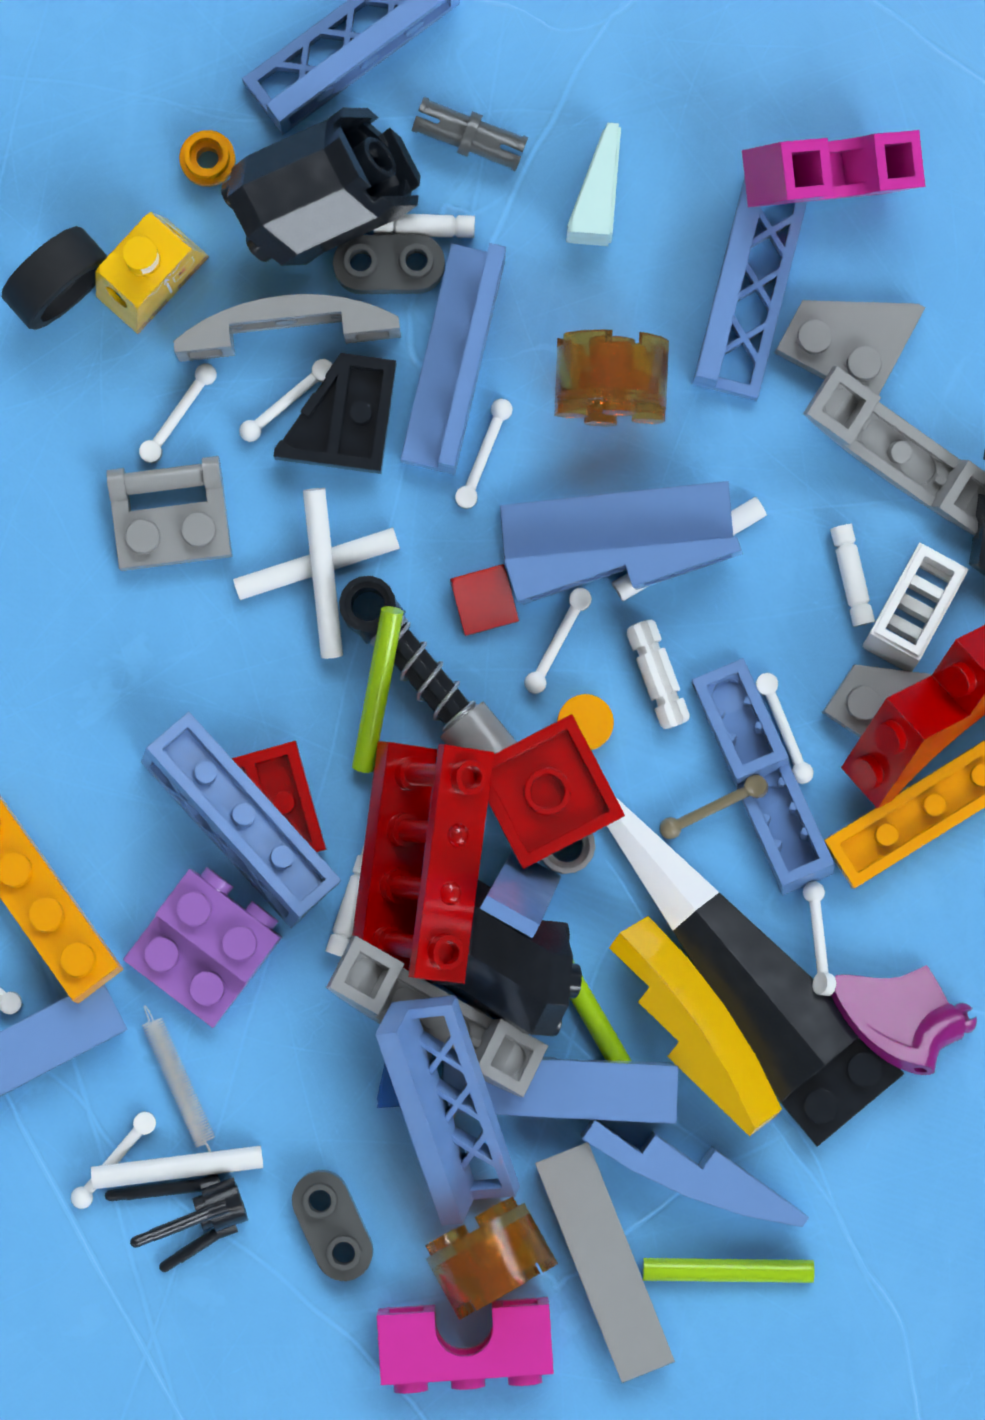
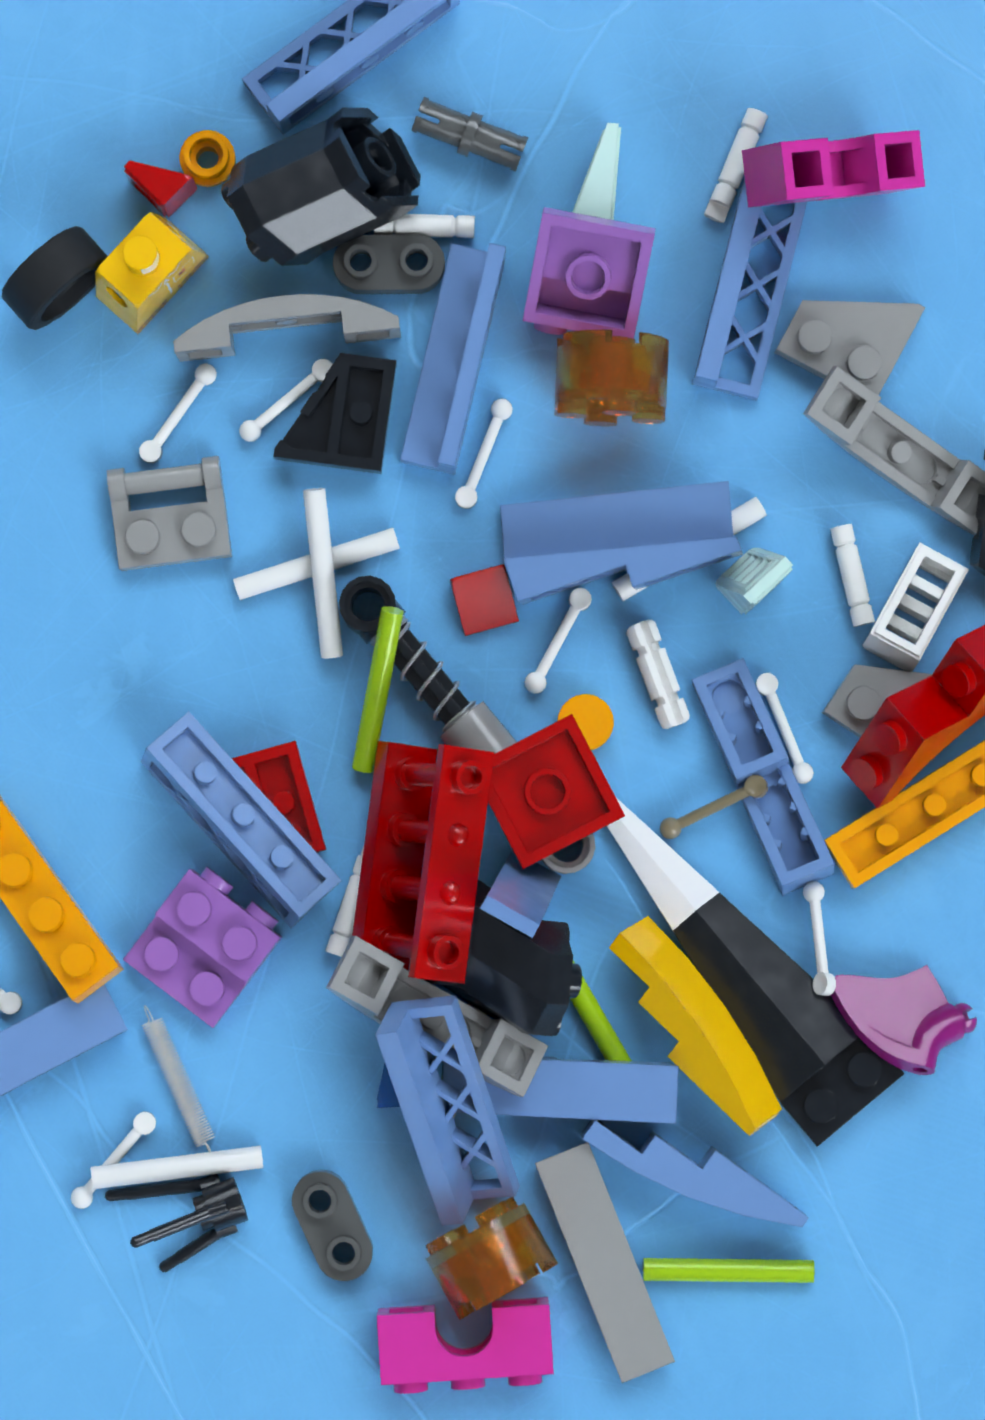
(160, 186): none -> red slope
(587, 274): none -> medium lavender plate
(733, 168): none -> white wheel
(753, 578): none -> light aqua slope

